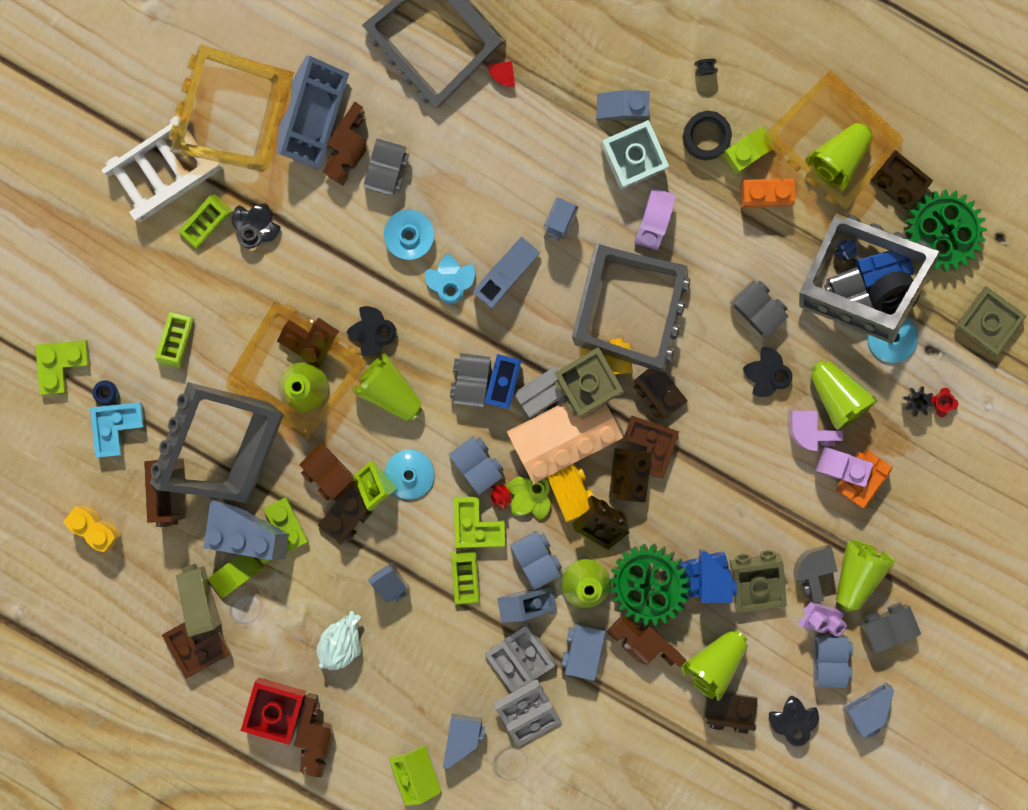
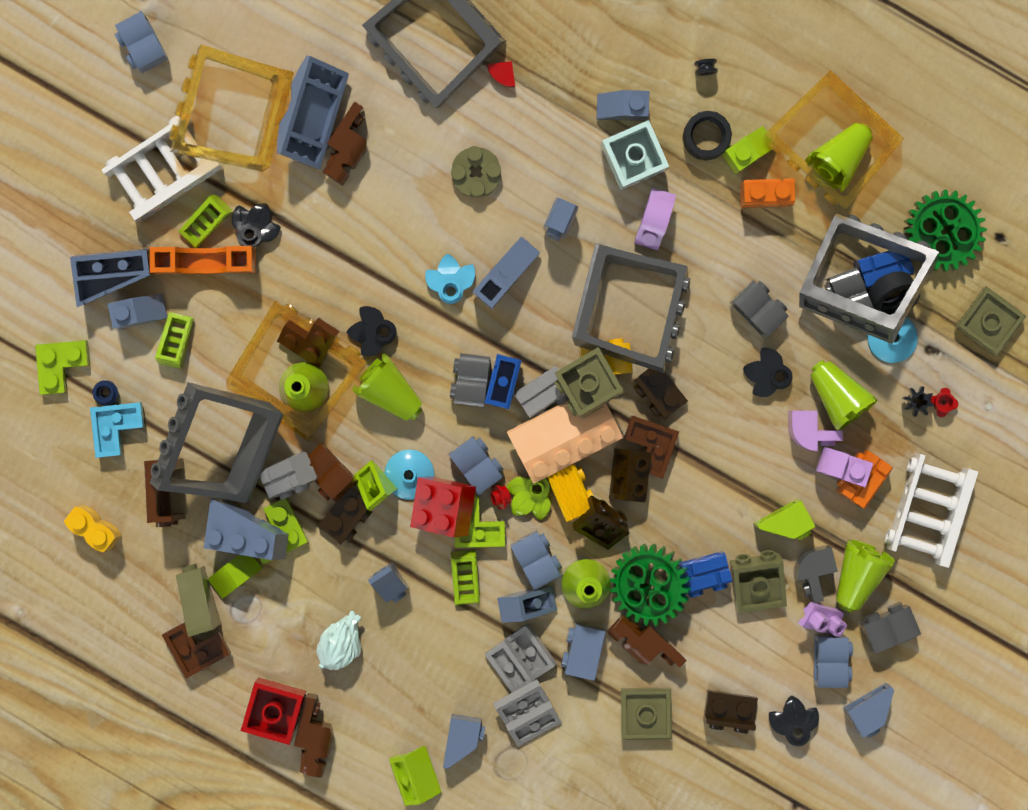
(107, 271): none -> sand blue wedge
(137, 311): none -> sand blue slope
(141, 42): none -> sand blue brick
(203, 260): none -> orange arch
(288, 475): none -> light grey brick
(385, 167): dark grey brick -> none
(408, 221): medium azure dish -> none
(443, 506): none -> red brick
(476, 186): none -> olive plate
(646, 713): none -> olive plate
(714, 581): blue slope -> none
(716, 664): lime cone -> none
(789, 521): none -> lime slope
(846, 250): dark blue plate -> none
(901, 180): dark brown bracket -> none
(955, 504): none -> white fence

